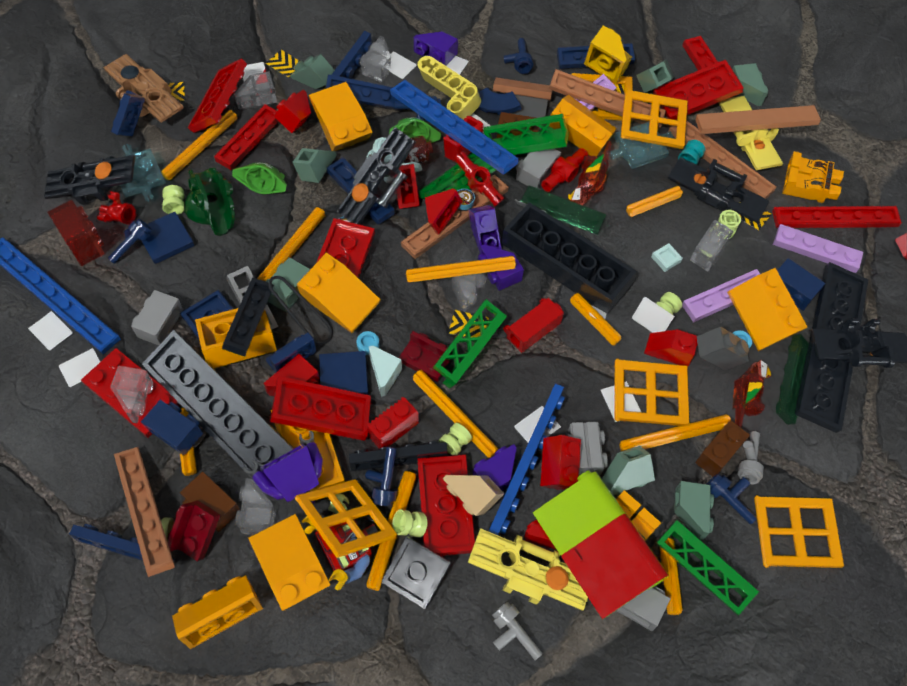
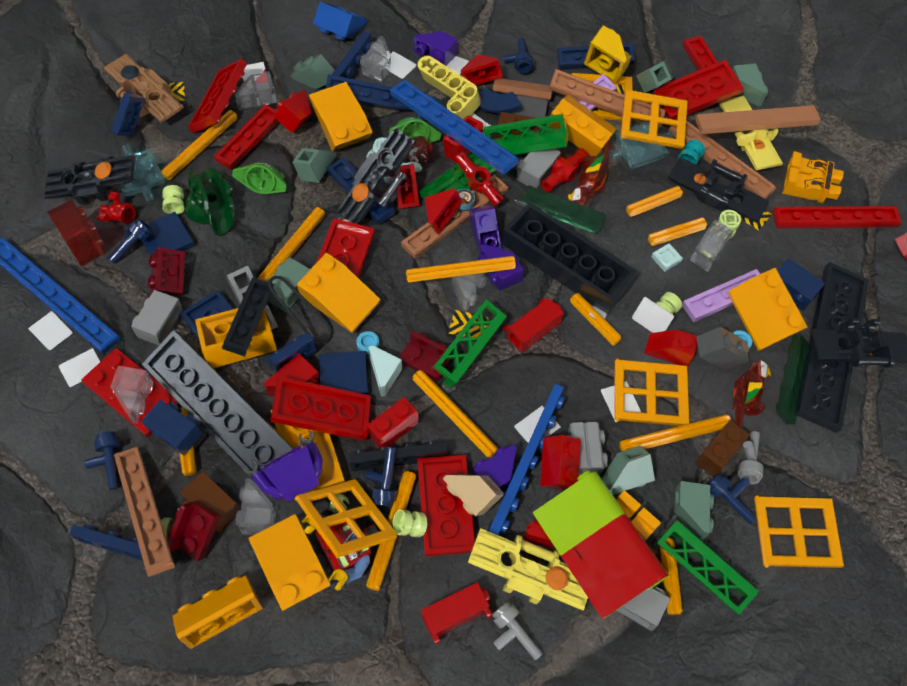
(106, 443): none -> dark blue piece
(167, 271): none -> dark red bracket
(283, 63): sticker -> none
(338, 20): none -> blue slope
(416, 572): tile -> none
(456, 438): yellowish green wheel -> none
(456, 611): none -> red brick
(482, 69): none -> red slope
(677, 231): none -> light orange axle
(818, 248): lavender plate -> none

